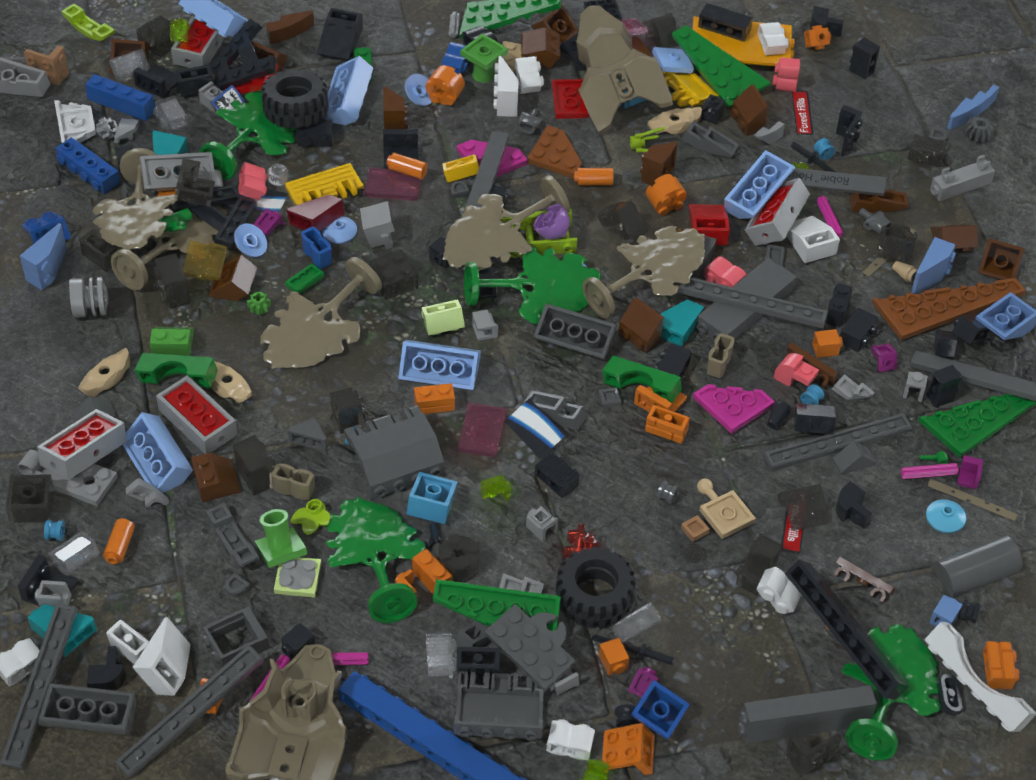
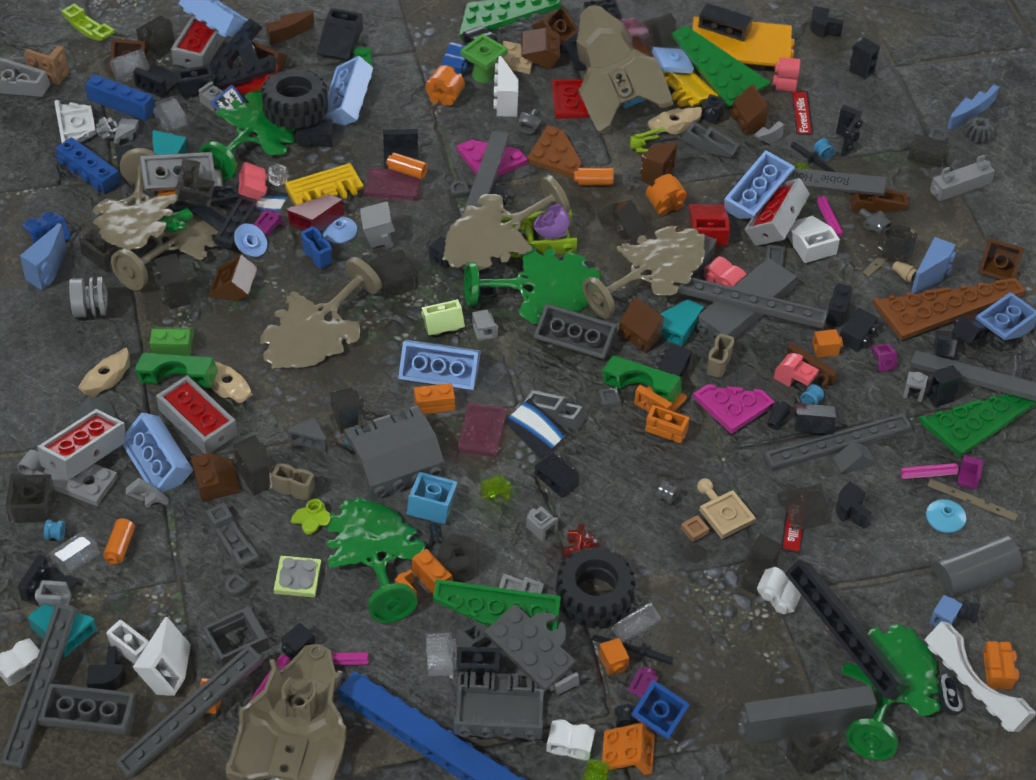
(179, 29): clear neon green bracket -> none
(204, 260): clear yellow slope -> none
(258, 303): bright green gear -> none
(280, 541): bright green plant -> none
(304, 279): green plate -> none
(394, 110): reddish brown slope -> none
(417, 83): light blue dish -> none
(454, 25): light grey axle -> none
(461, 168): yellow slope -> none
(528, 75): white brick -> none
(772, 38): white brick -> none
(817, 37): orange brick -> none
(850, 390): light grey slope -> none
(864, 578): plate -> none
(941, 457): green hand -> none
(963, 235): reddish brown slope -> none

